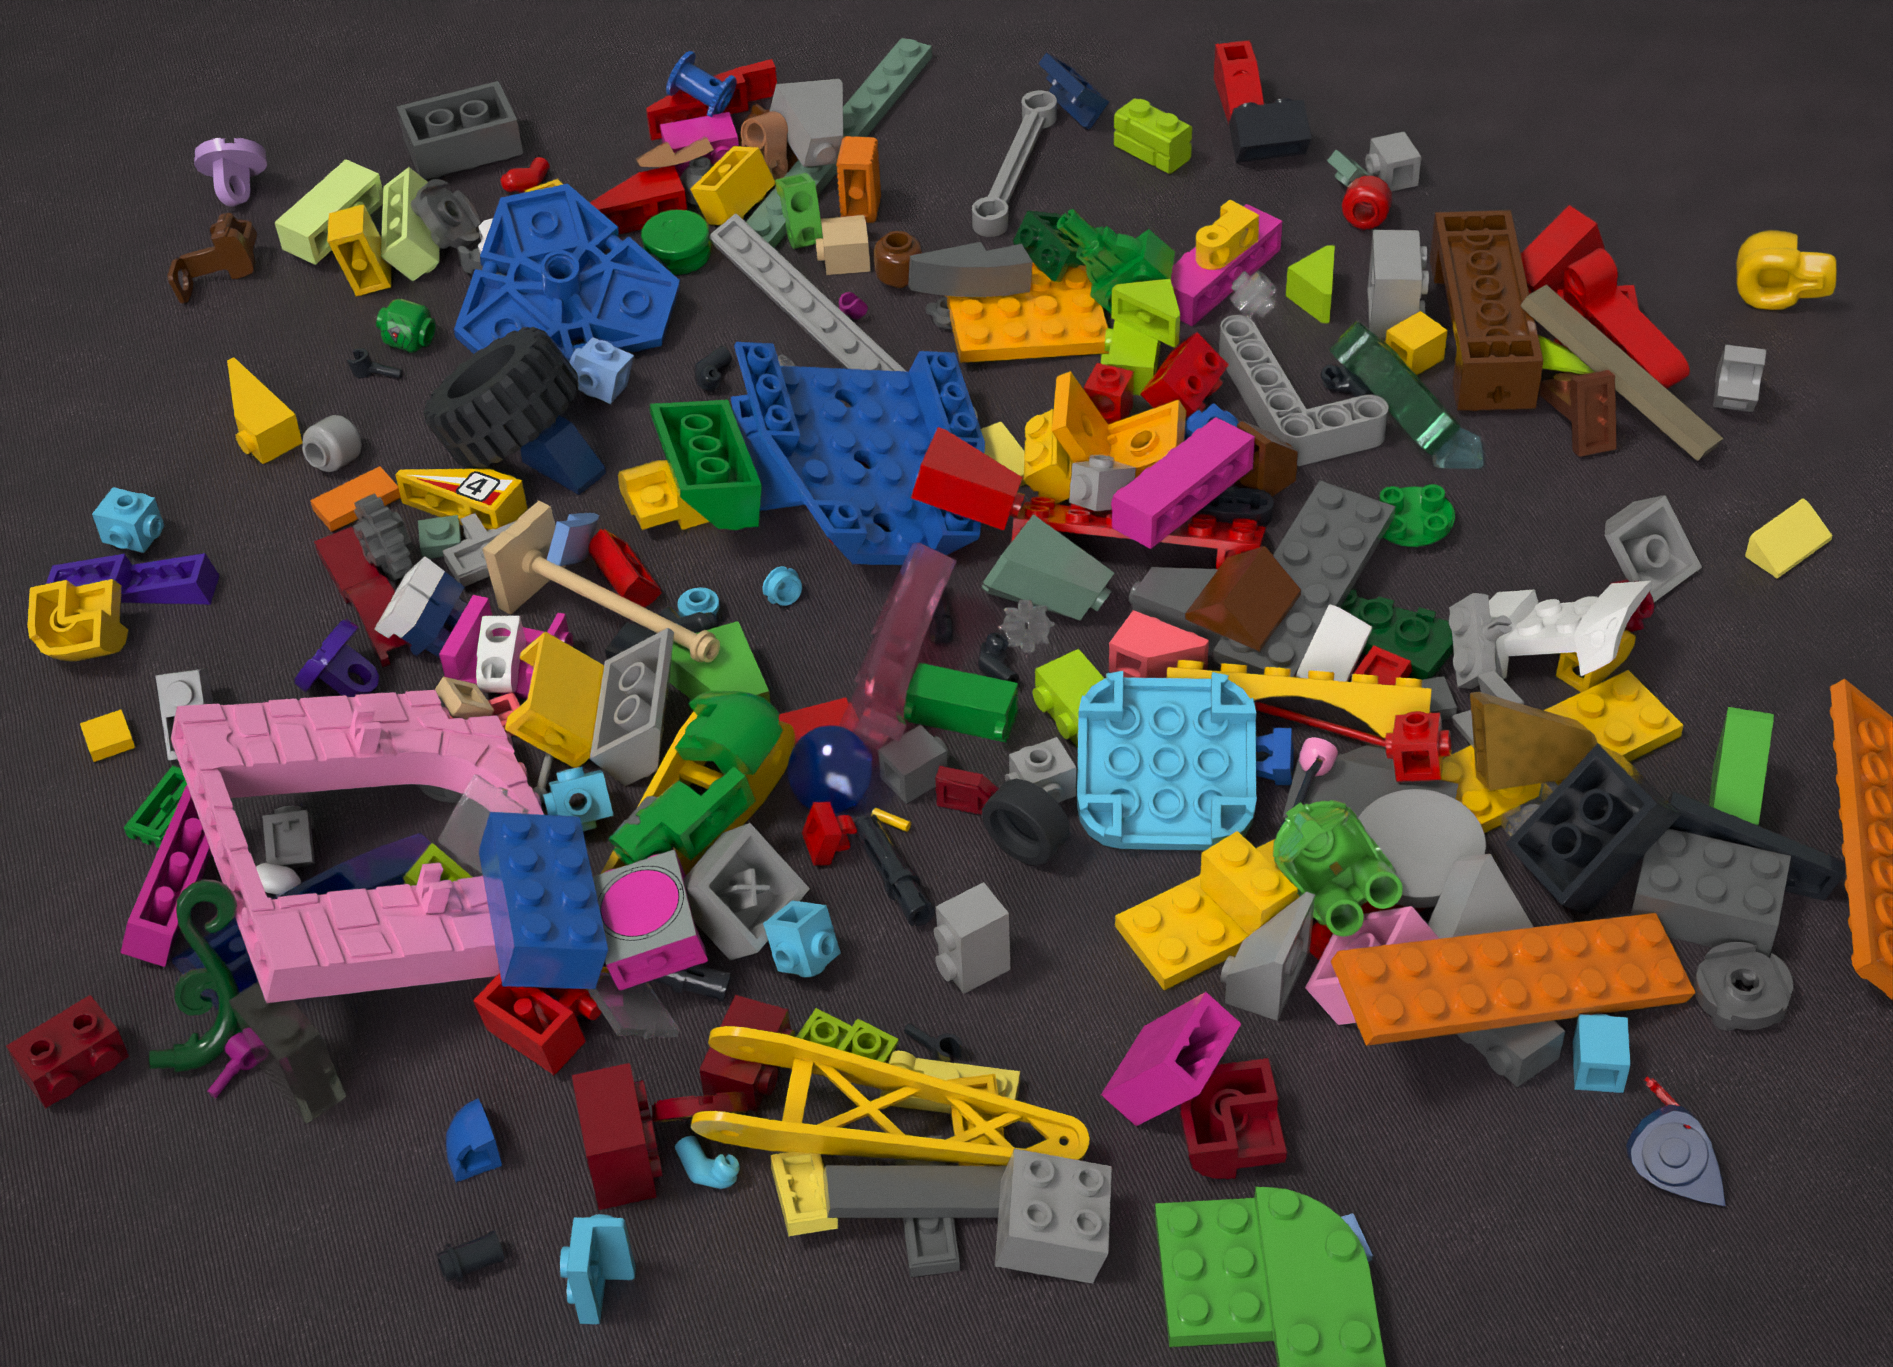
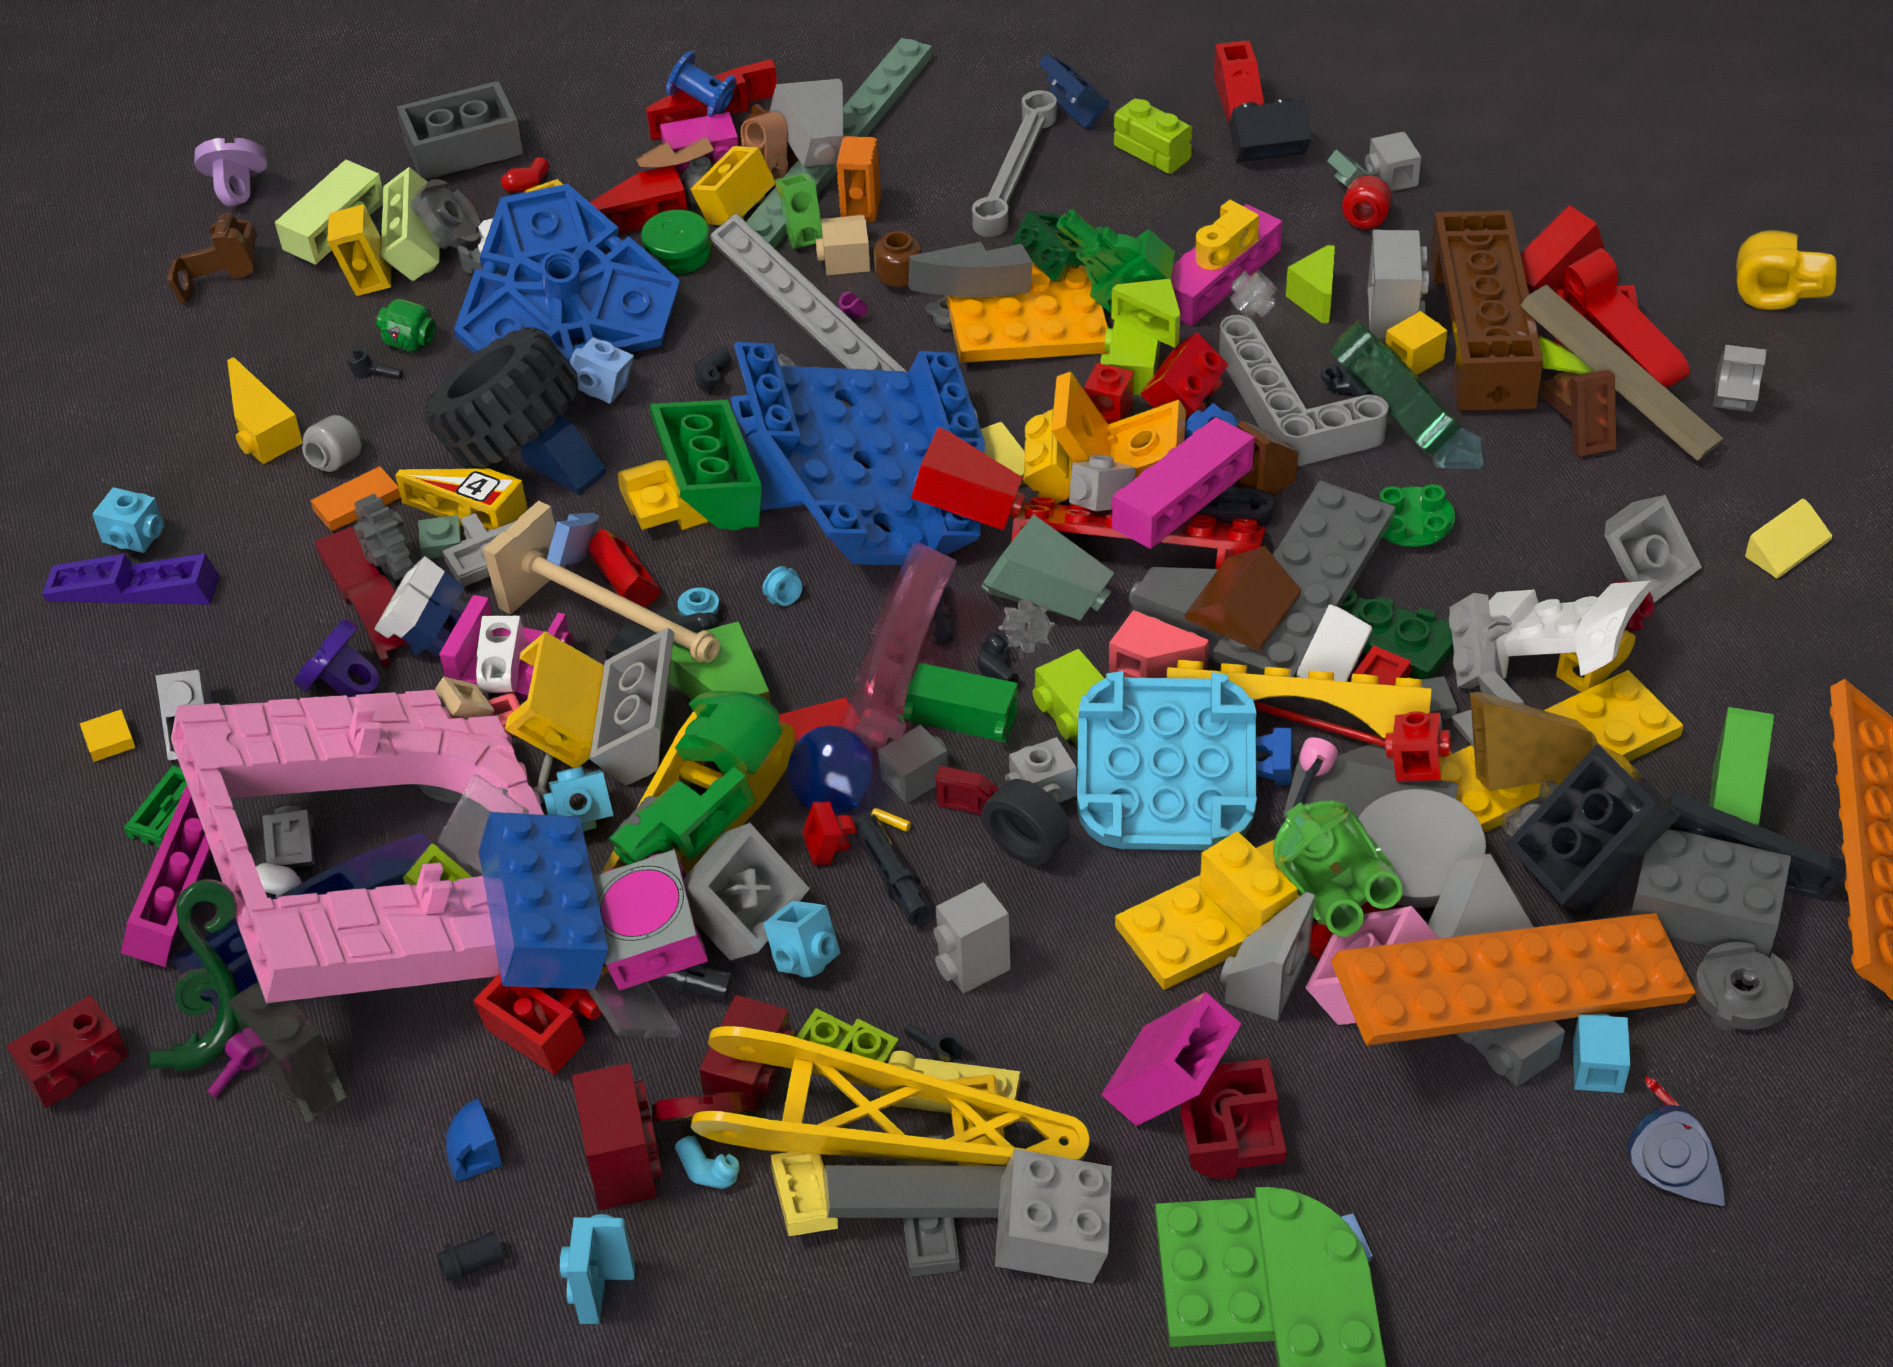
(76, 621): yellow brick -> none

